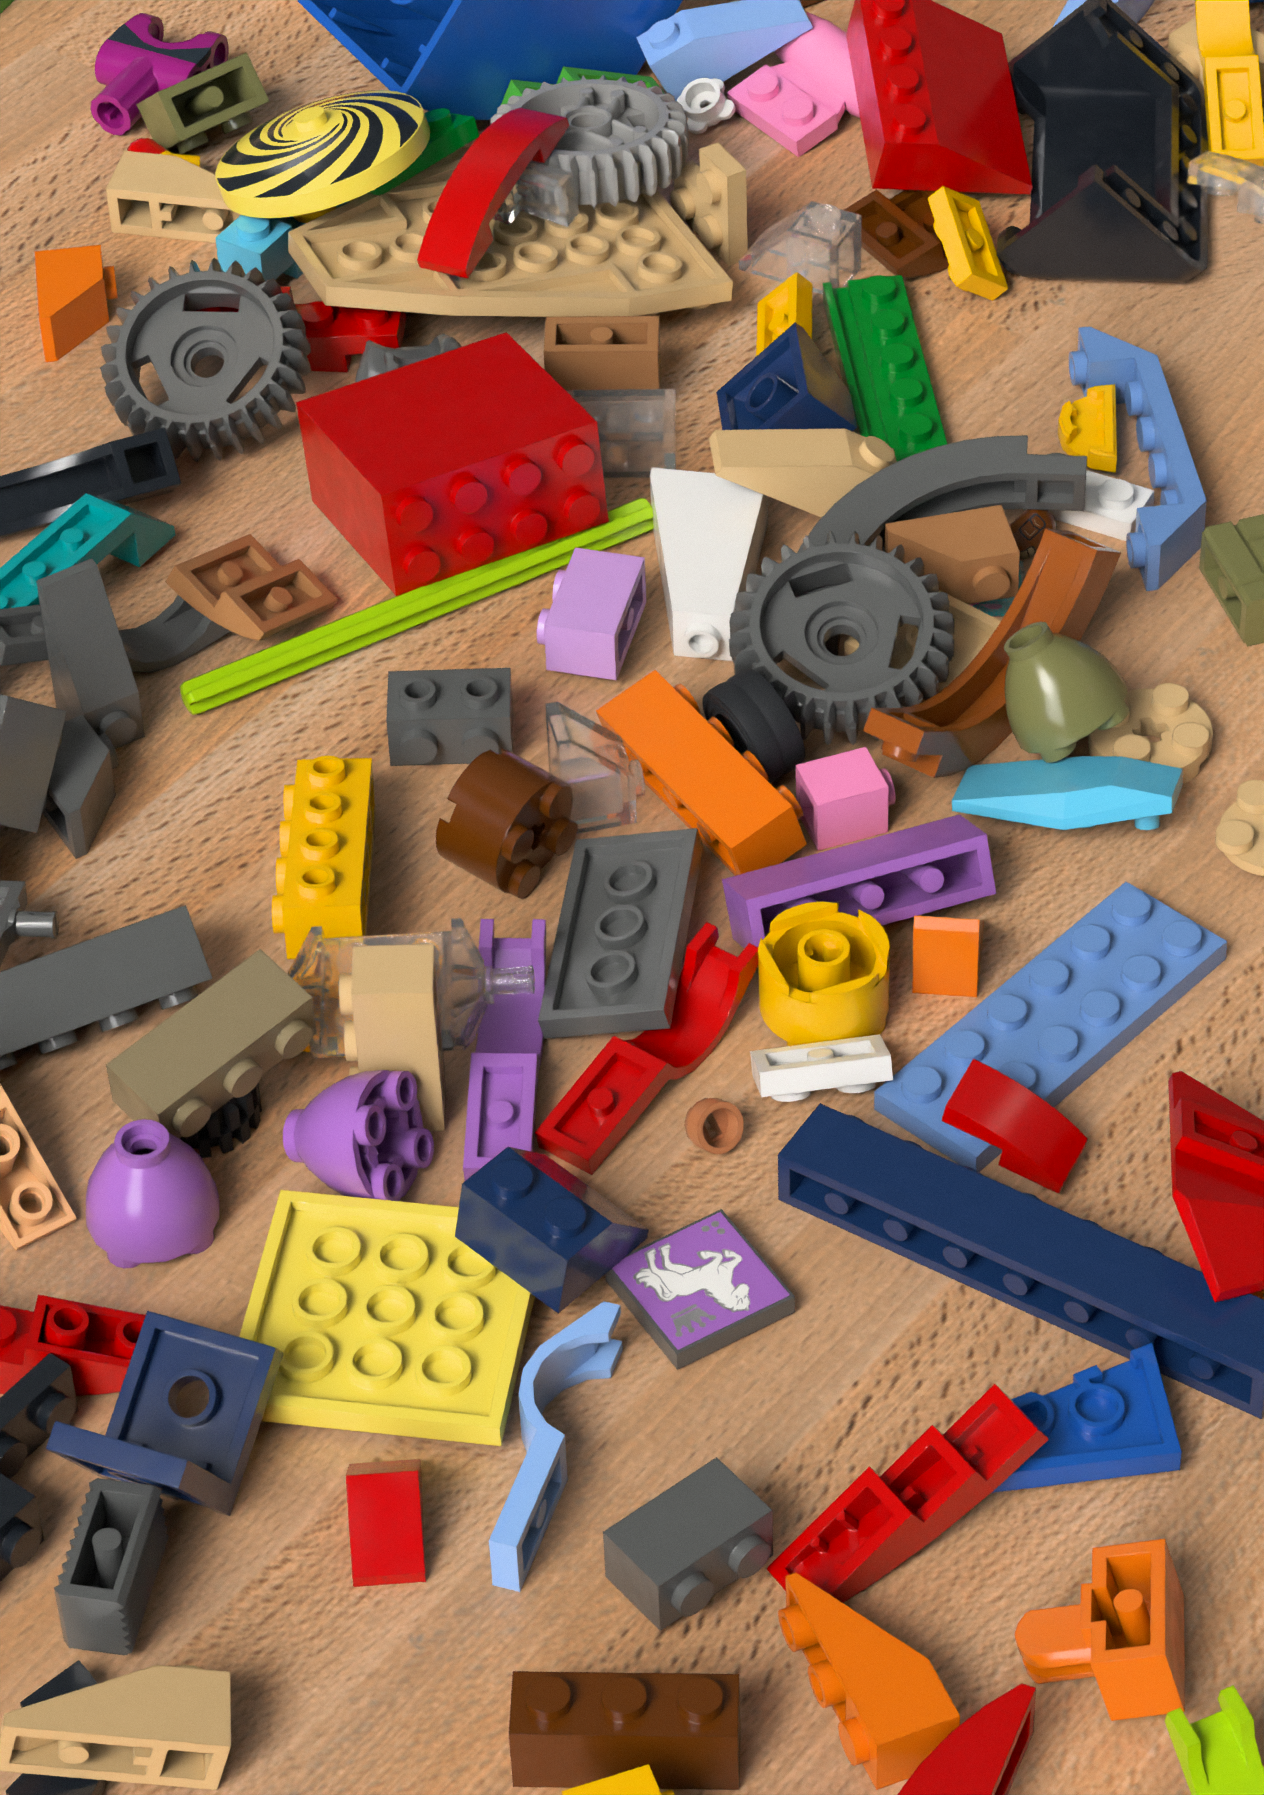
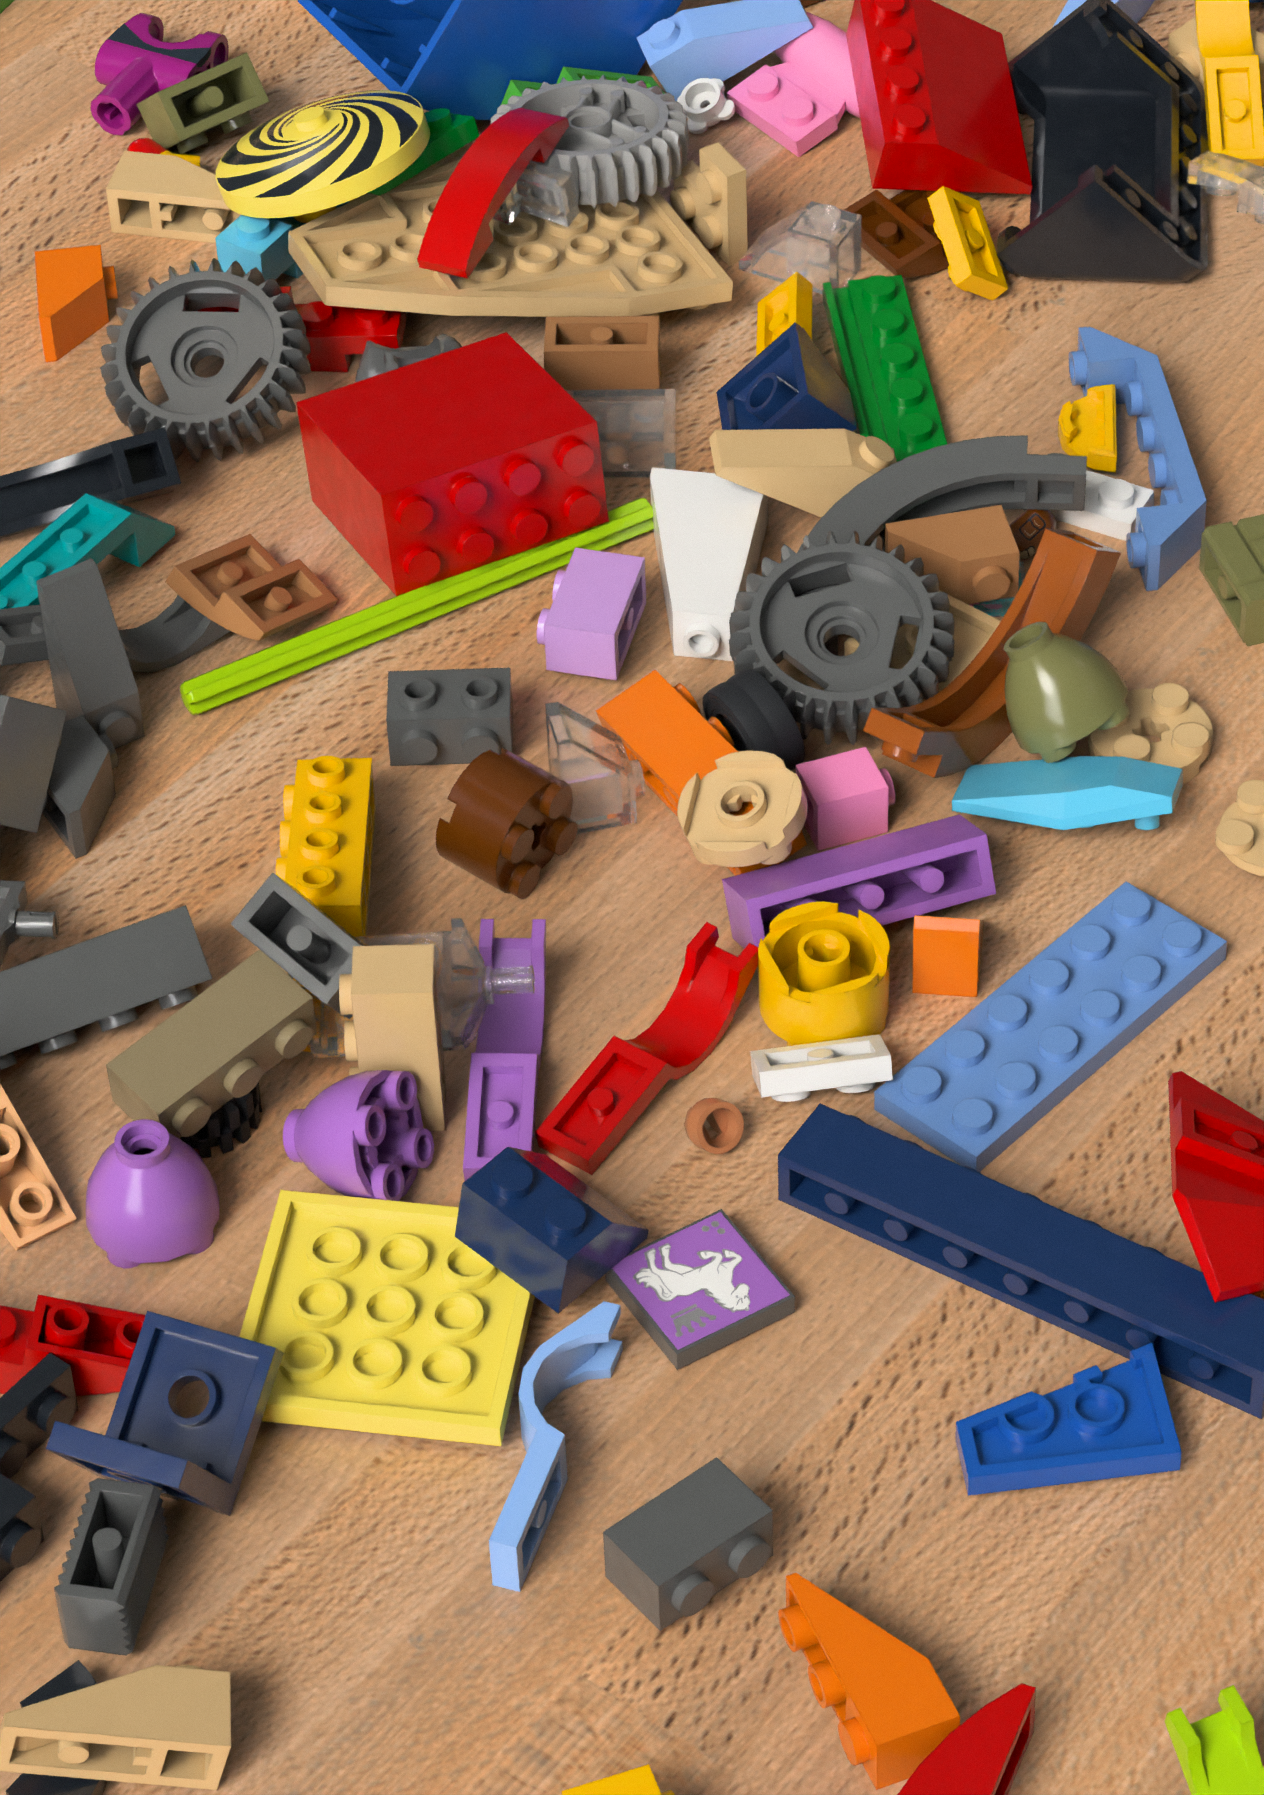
(298, 938): none -> dark grey brick
(386, 1522): slope -> none
(604, 1723): reddish brown brick -> none
(621, 934): dark grey plate -> none
(750, 838): none -> tan plate
(914, 1501): red slope -> none
(1031, 1133): red slope -> none
(1121, 1632): orange brick -> none

